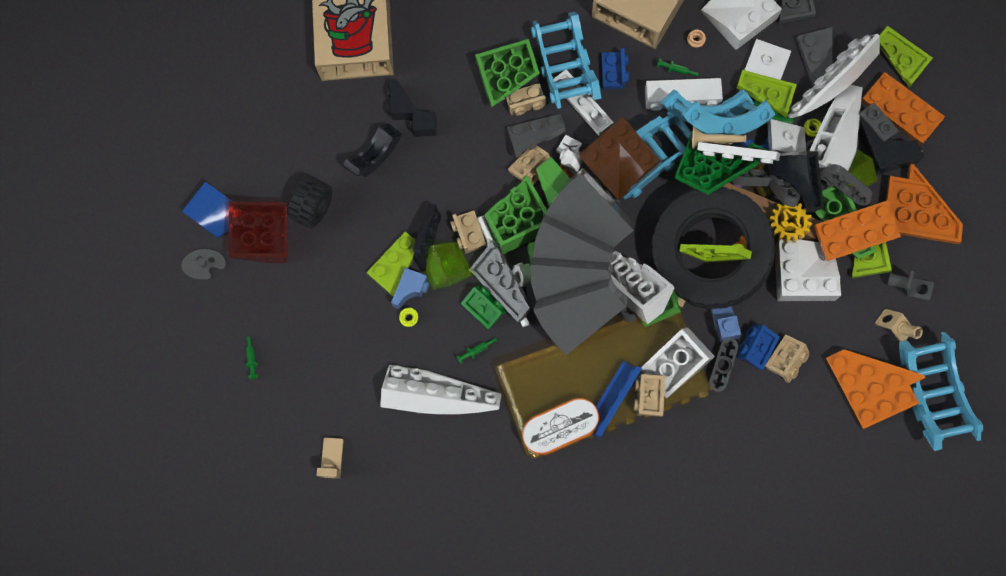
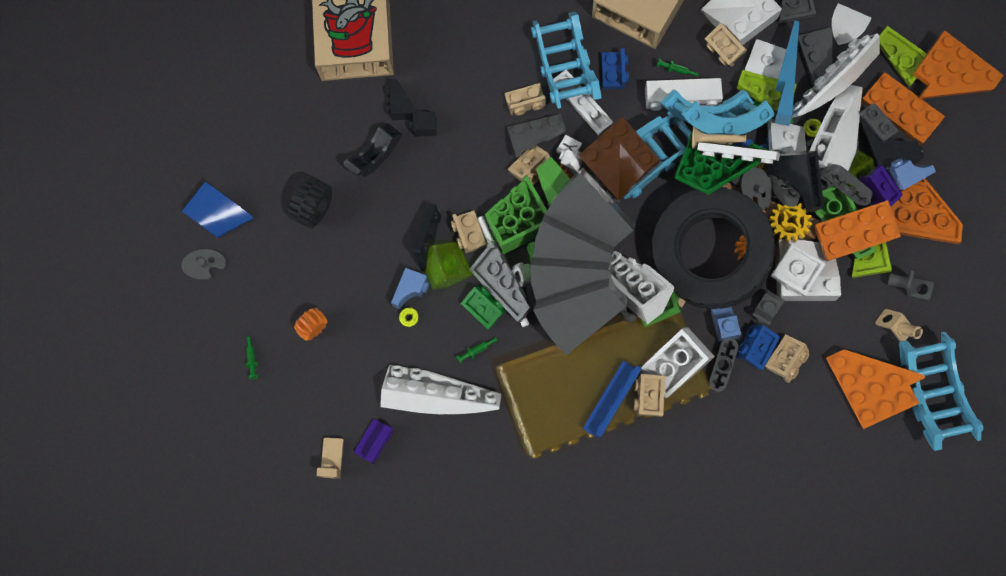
(258, 231): clear red slope -> none
(310, 324): none -> orange gear
(373, 441): none -> dark purple panel
(391, 265): lime wing -> none
(506, 69): bright green wedge -> none
(560, 426): white tile -> none
(696, 34): light nougat plate -> none
(713, 253): lime wing -> none
(725, 45): none -> tan bracket
(757, 182): none -> dark grey piece
(768, 307): none -> dark grey bracket
(787, 79): none -> dark azure slope
(798, 269): none -> white plate
(848, 24): none -> white sticker
(881, 186): none -> dark purple panel
(906, 174): none -> medium blue arch
(954, 70): none -> orange wing

